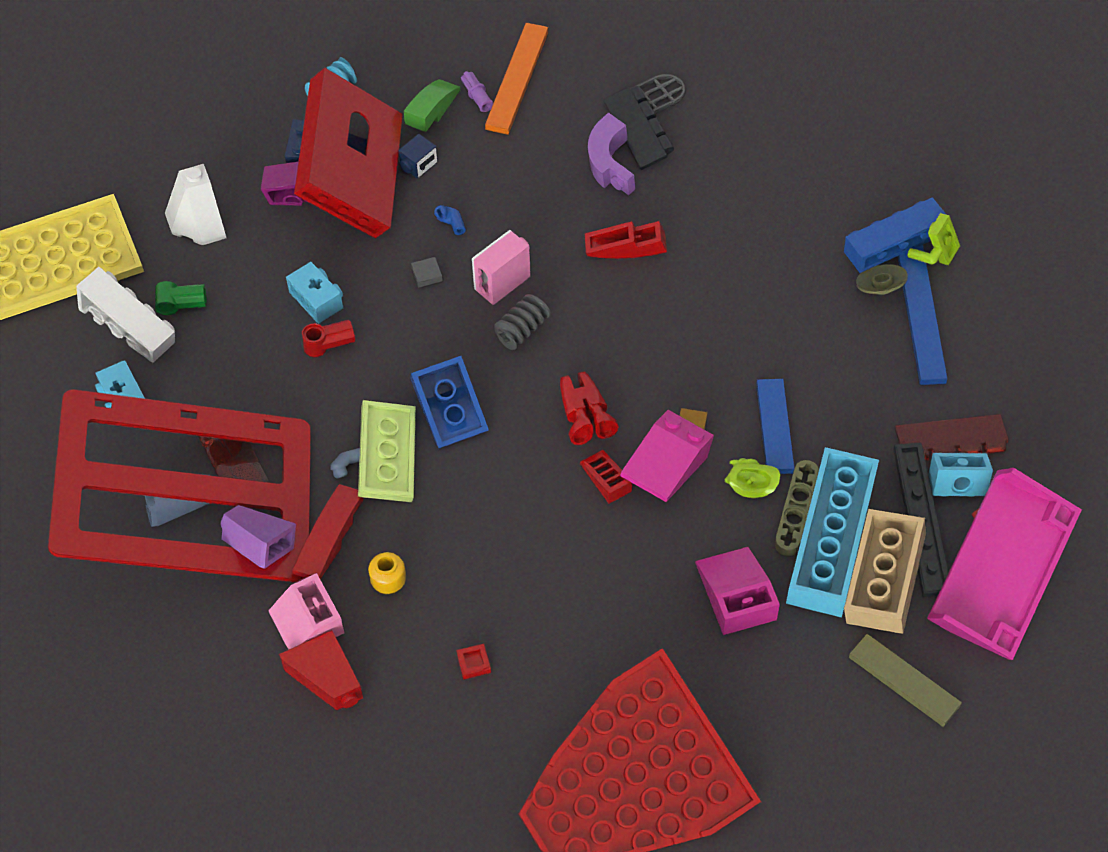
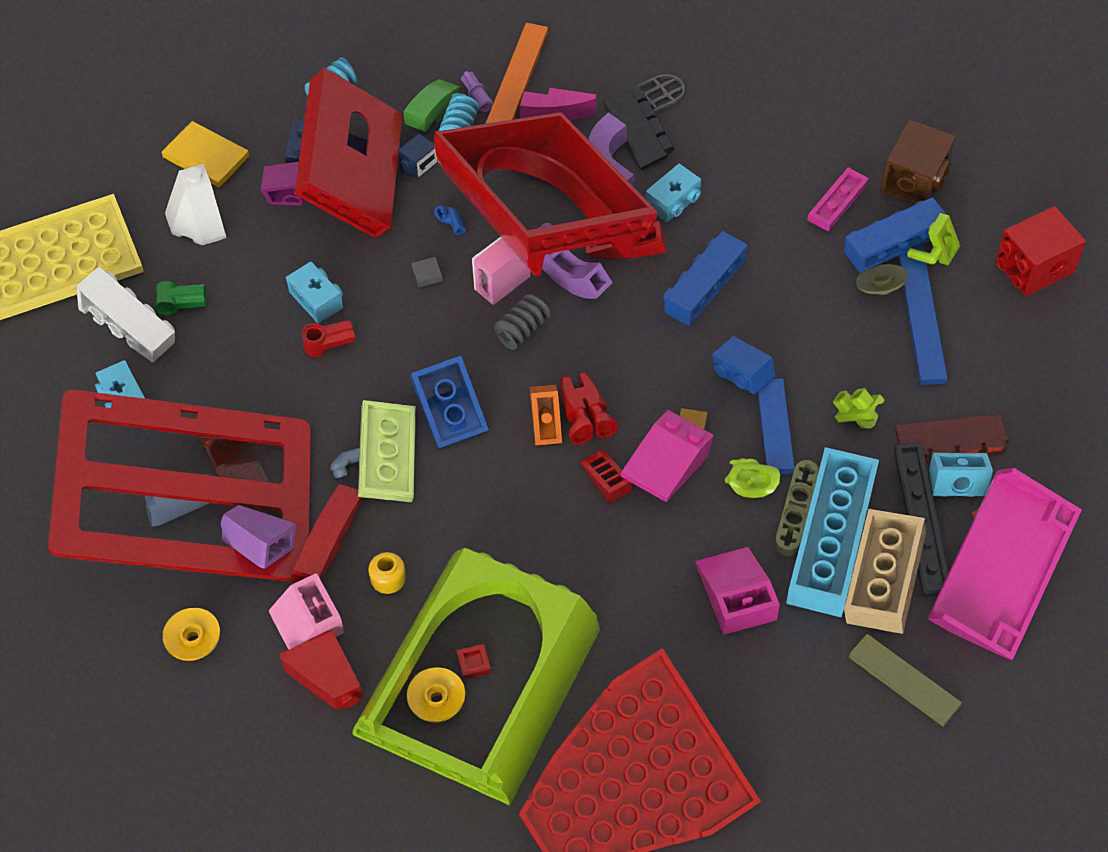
(187, 624): none -> yellow dish
(201, 146): none -> yellow tile
(434, 683): none -> yellow dish
(460, 112): none -> medium azure piece
(545, 414): none -> orange slope
(560, 155): none -> red panel
(567, 634): none -> lime panel
(571, 103): none -> dark pink slope
(575, 275): none -> medium lavender arch
(674, 192): none -> medium azure brick
(705, 278): none -> blue brick
(743, 365): none -> blue brick
(838, 199): none -> dark pink plate
(858, 407): none -> lime hips
(918, 163): none -> reddish brown brick
(1040, 251): none -> red brick

